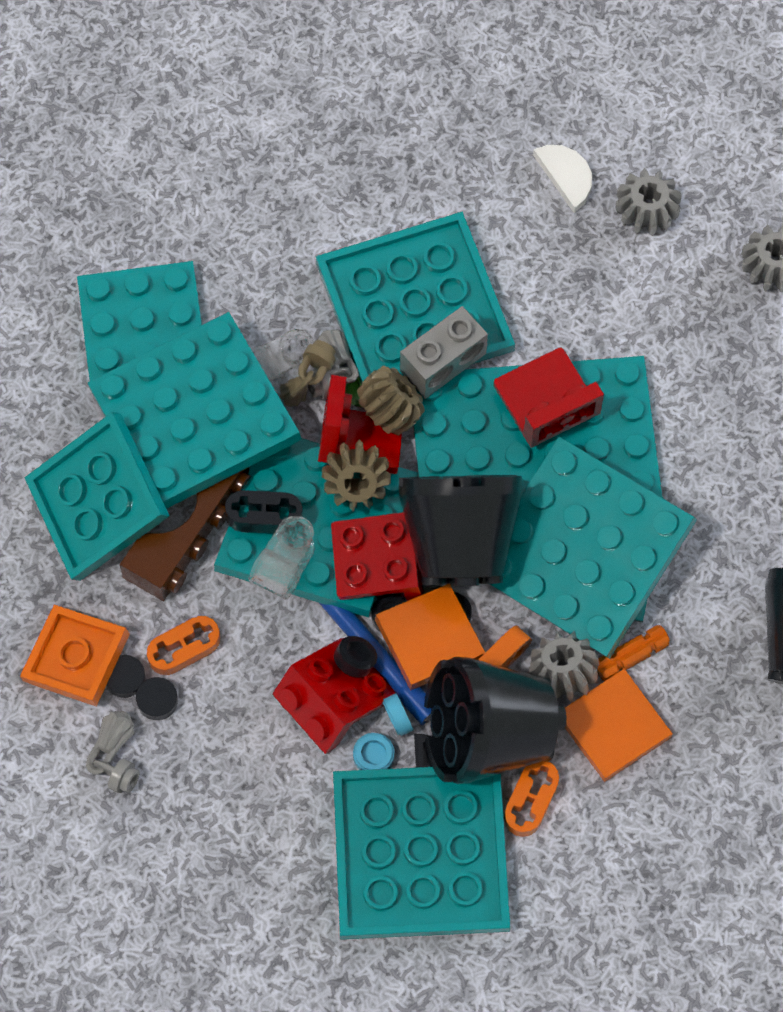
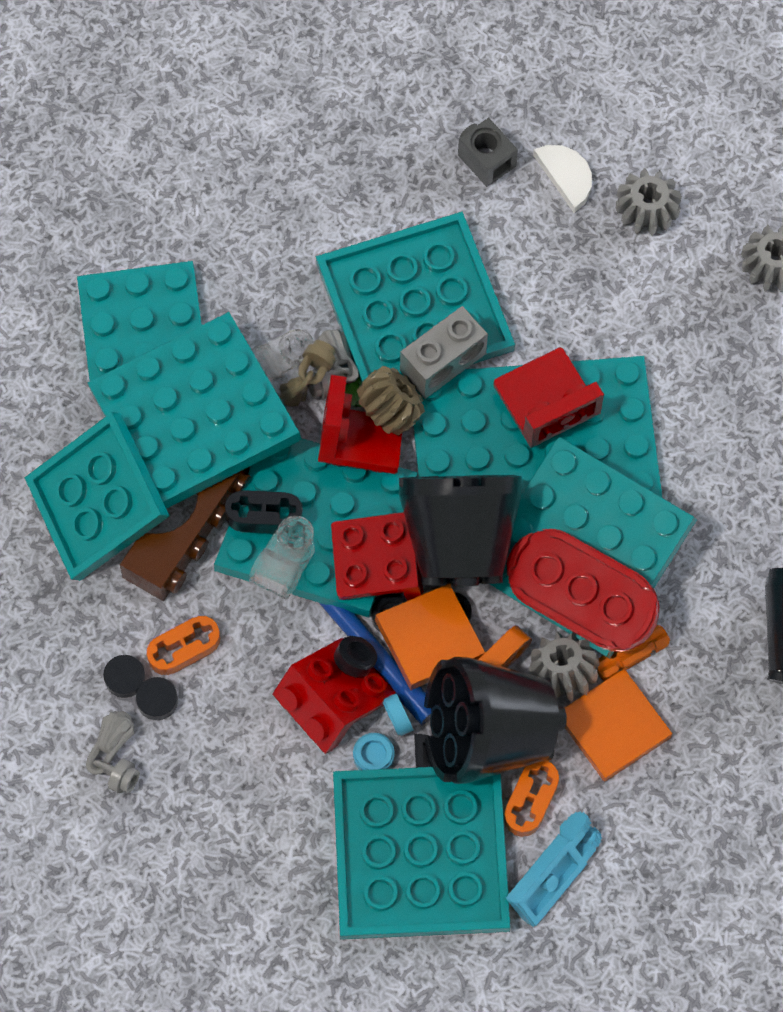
(75, 655): orange tile -> none
(342, 469): dark tan gear -> none
(491, 165): none -> dark grey brick
(555, 869): none -> medium azure hinge
(583, 590): none -> red tile

